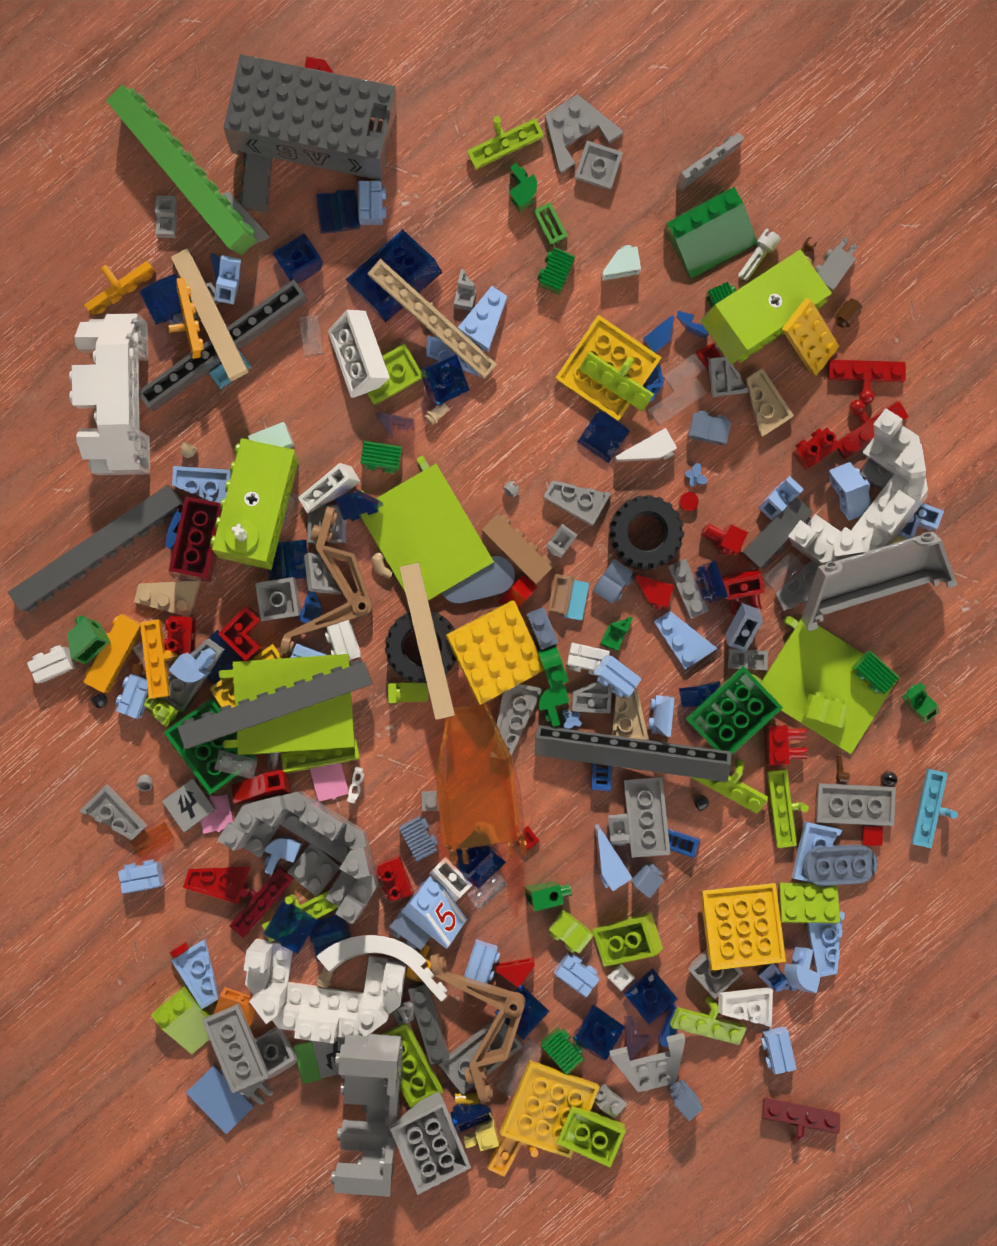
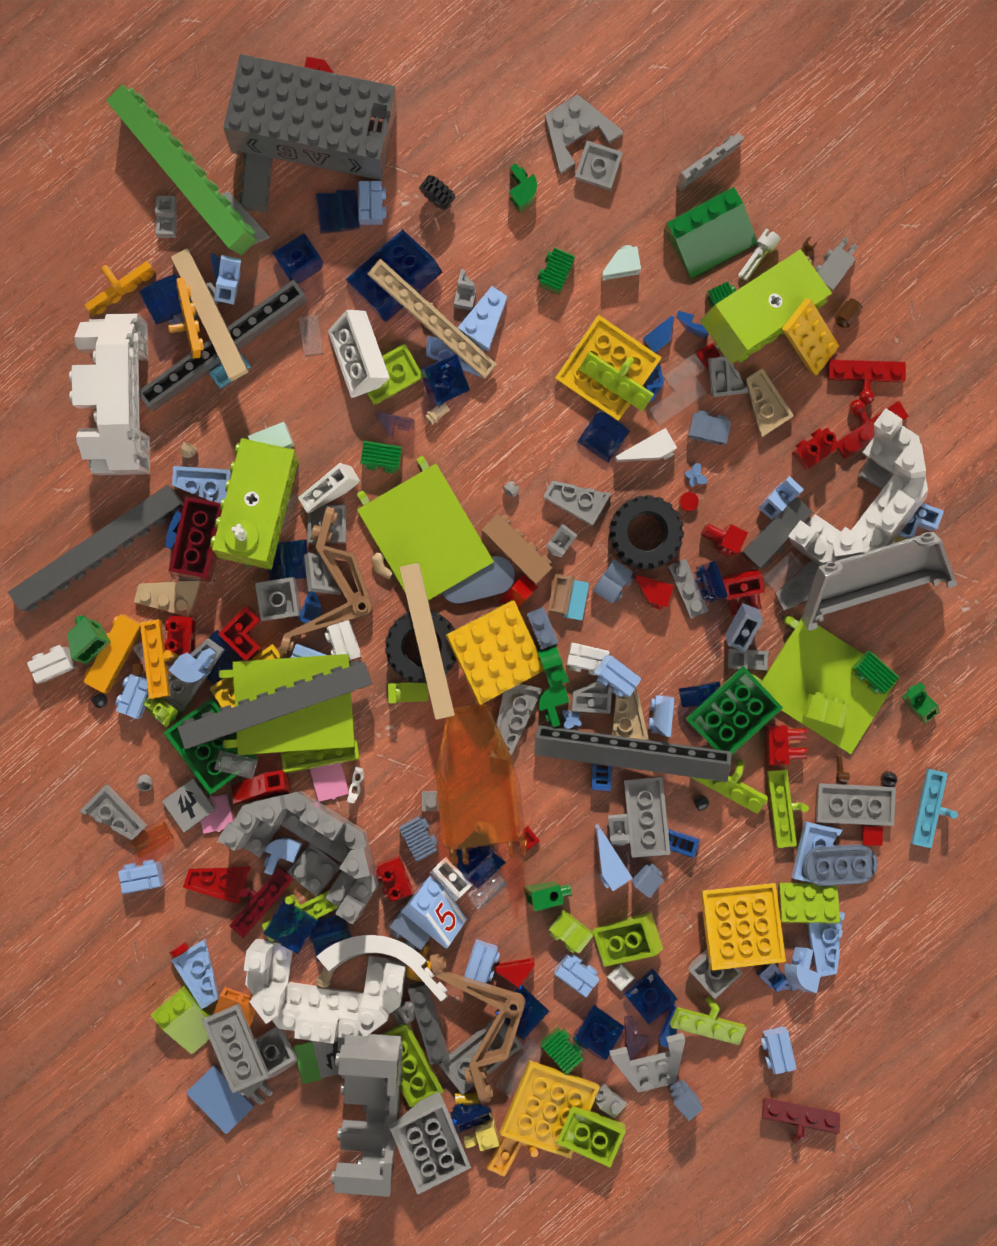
(273, 761): light grey pin -> none
(357, 503): clear blue slope -> none
(437, 192): none -> black tyre
(505, 142): lime plate -> none
(556, 238): bright green tile -> none
(615, 633): green slope -> none
(683, 640): light blue wing -> none
(748, 1004): white wing -> none
(851, 490): light blue brick -> none

